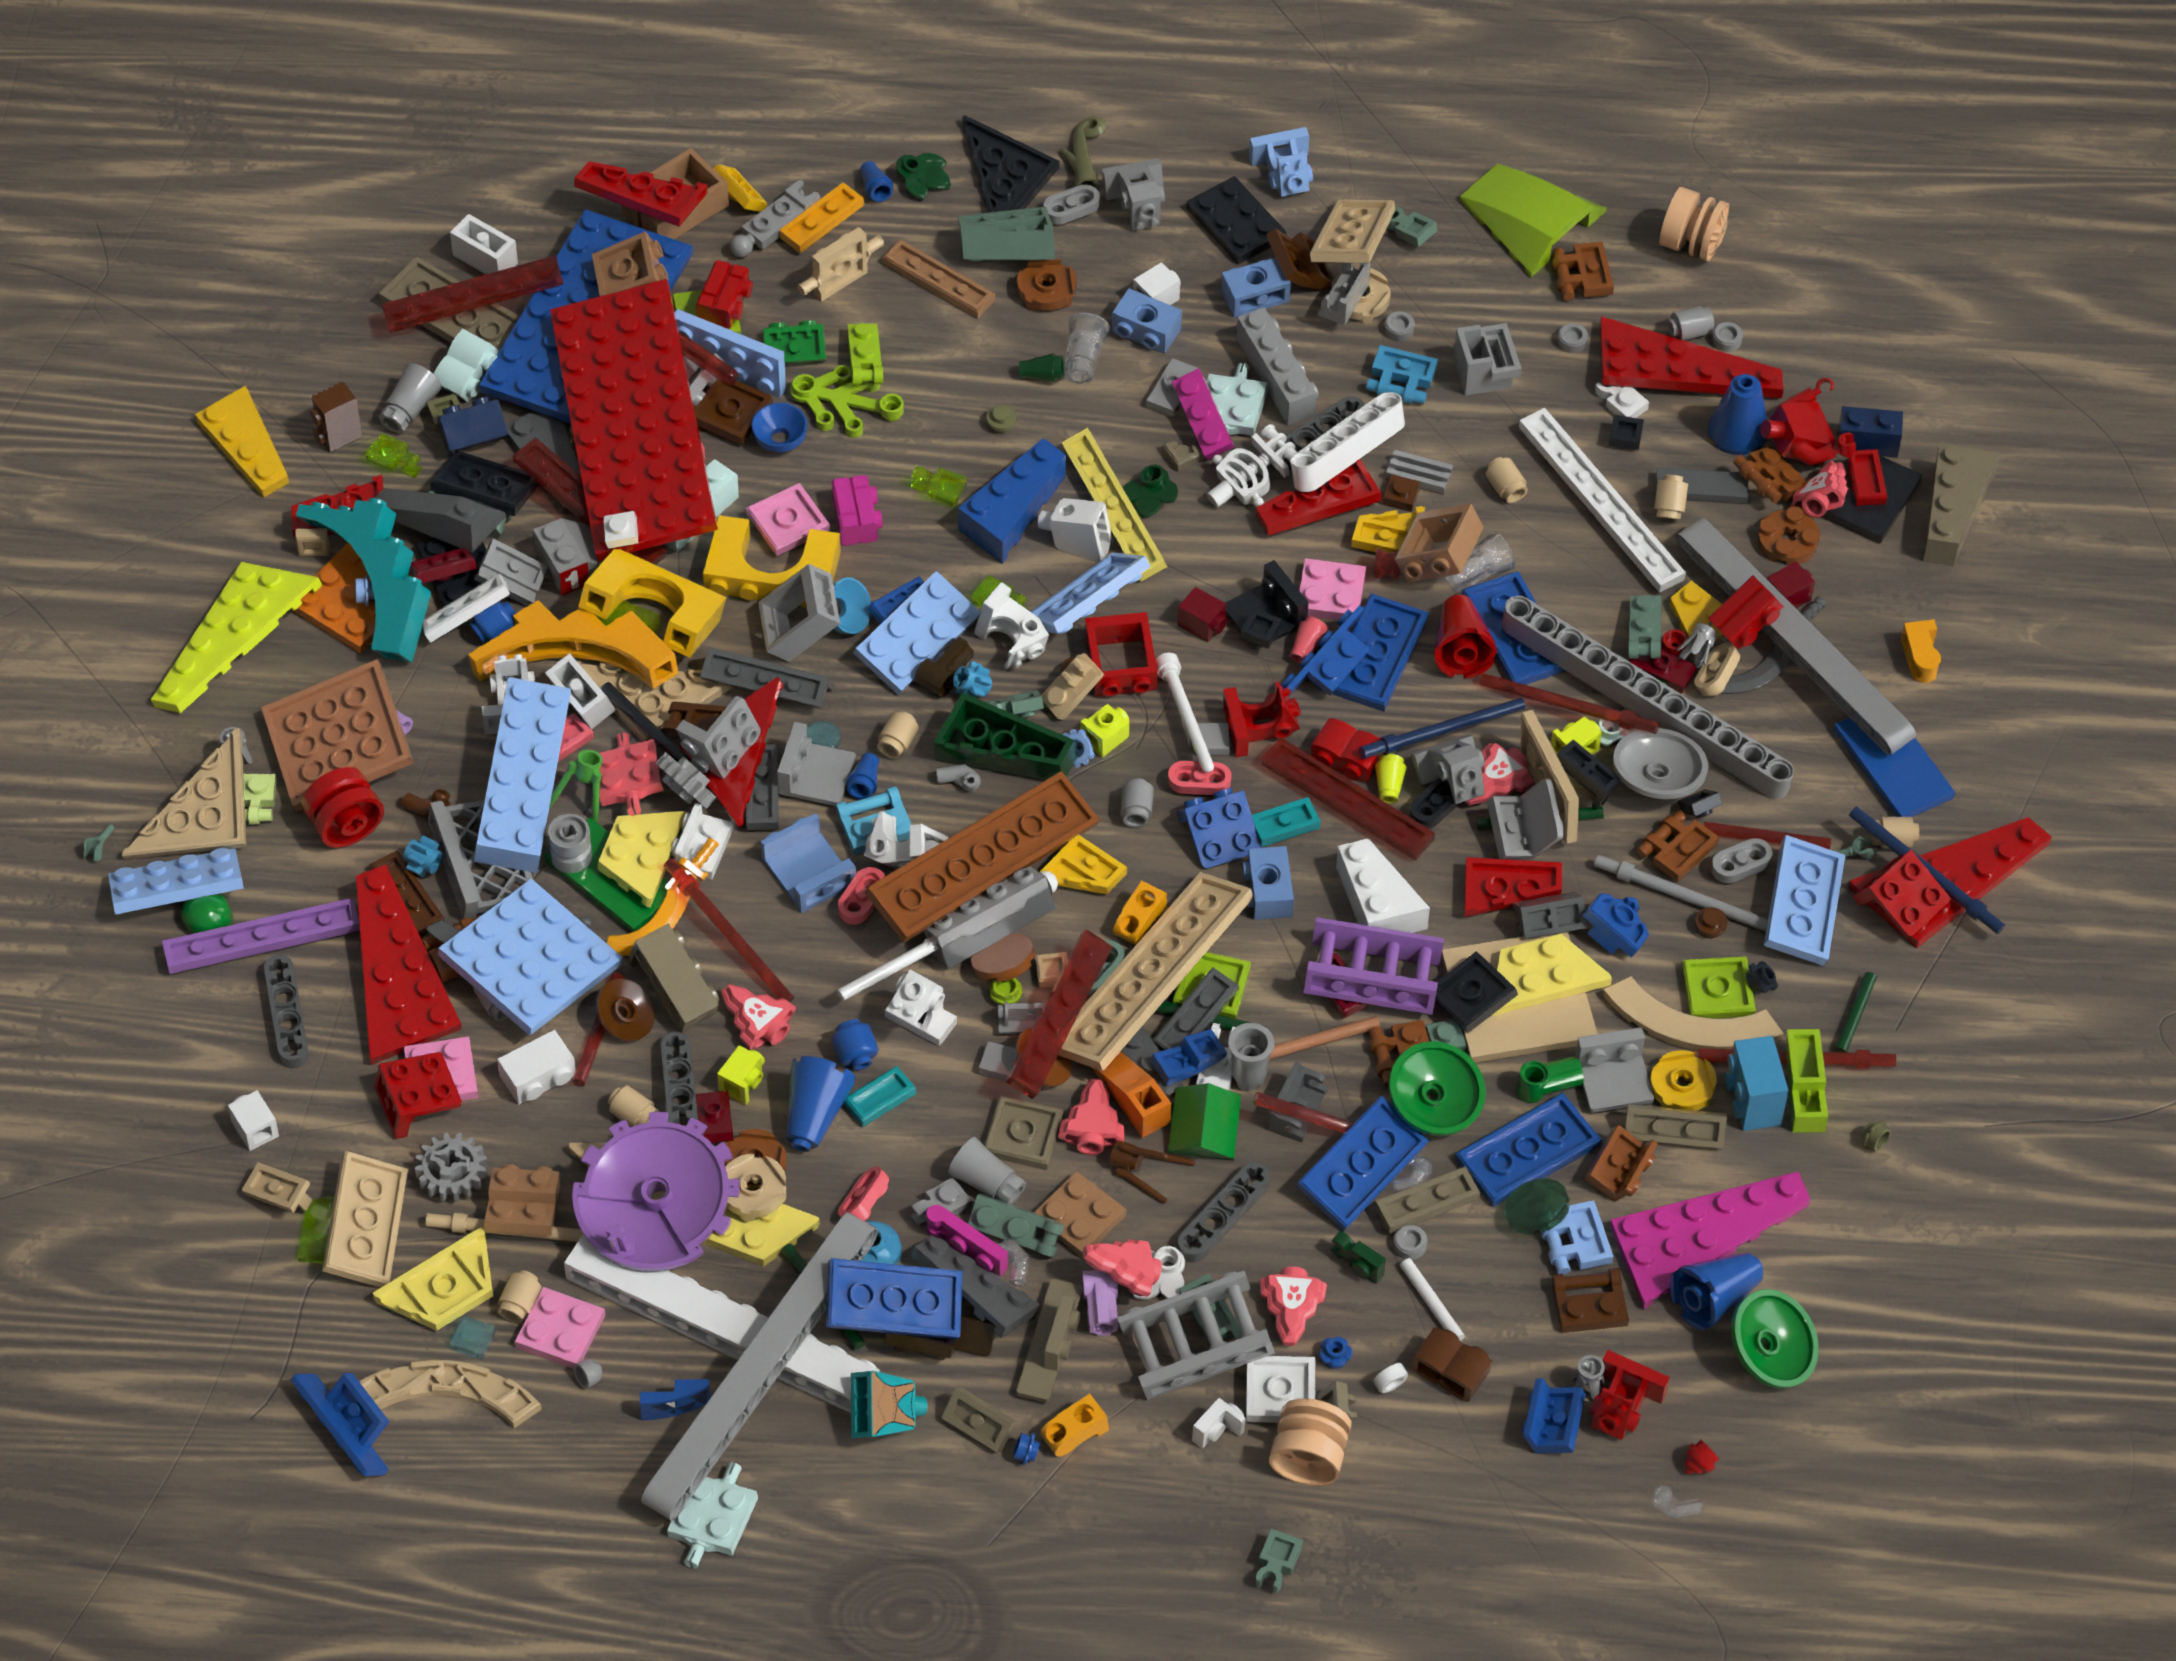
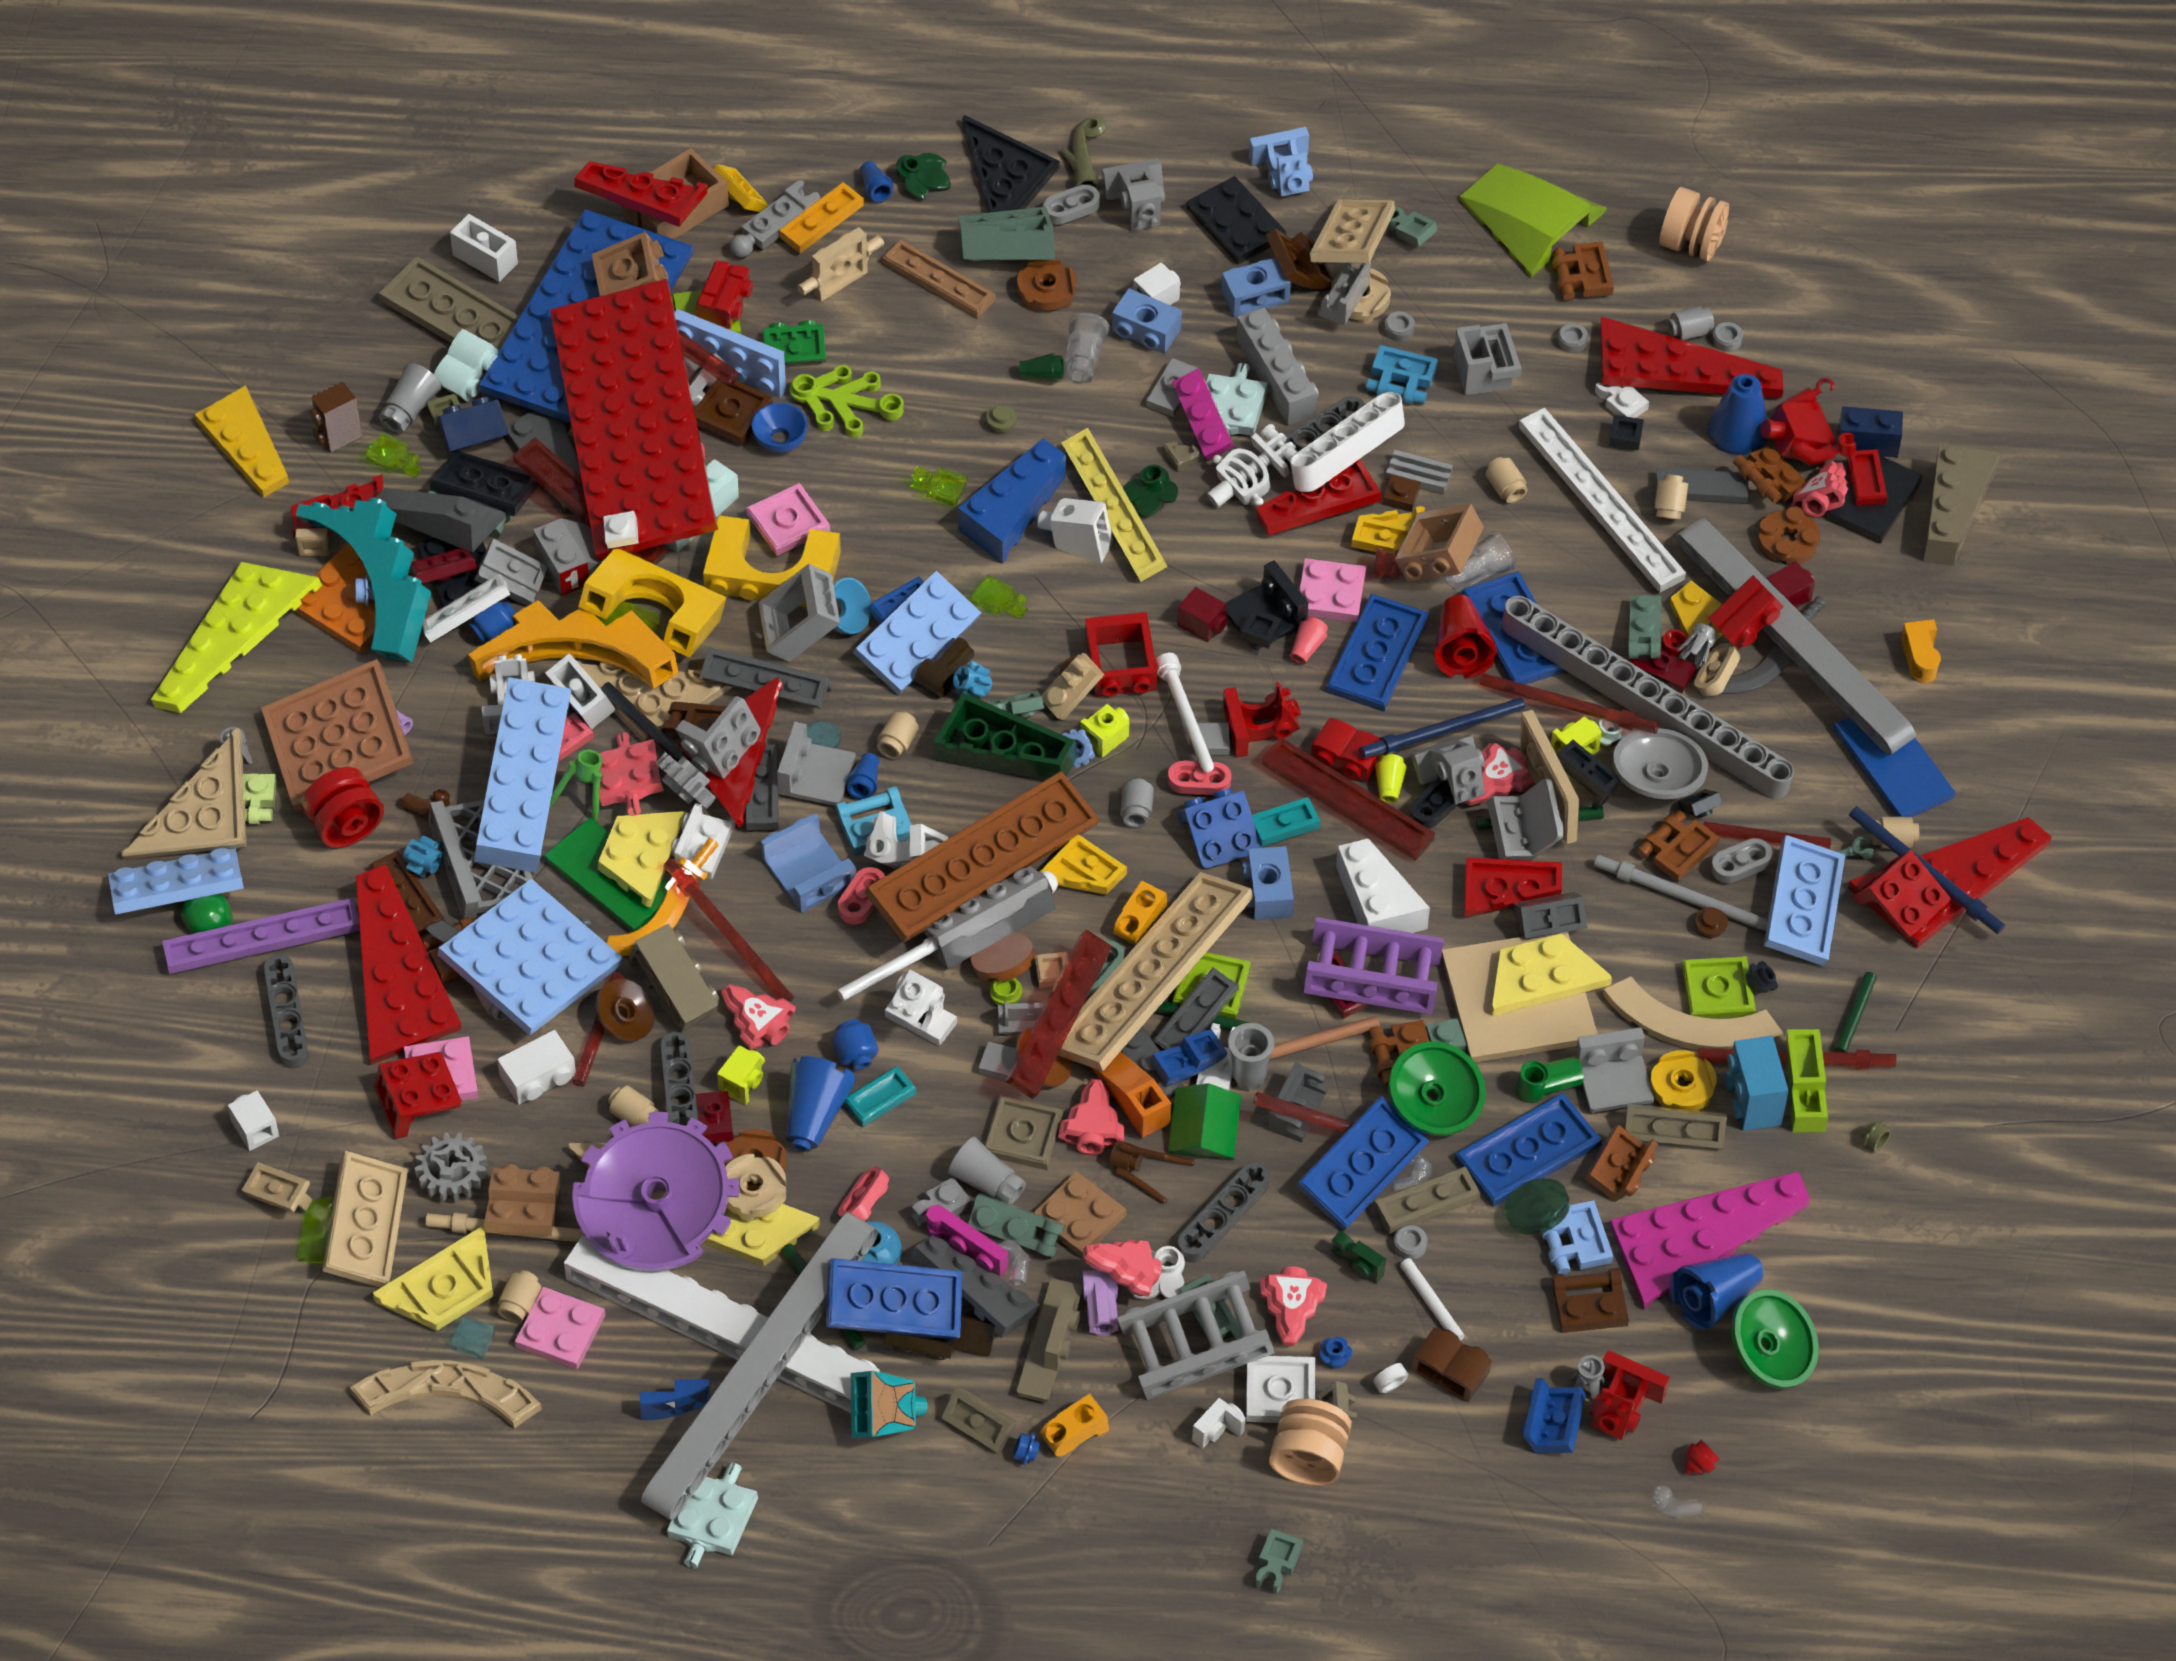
(94, 845): sand green hand -> none
(349, 1417): blue bracket -> none
(472, 294): clear red plate -> none
(570, 843): light grey wheel -> none
(587, 1372): light grey hinge -> none
(855, 510): dark pink brick -> none
(864, 353): lime plate -> none
(959, 774): light grey arm -> none
(1007, 616): white tile -> none
(1089, 590): light blue plate -> none
(1336, 658): blue bracket -> none
(1473, 992): black tile -> none
(1616, 923): blue plate -> none

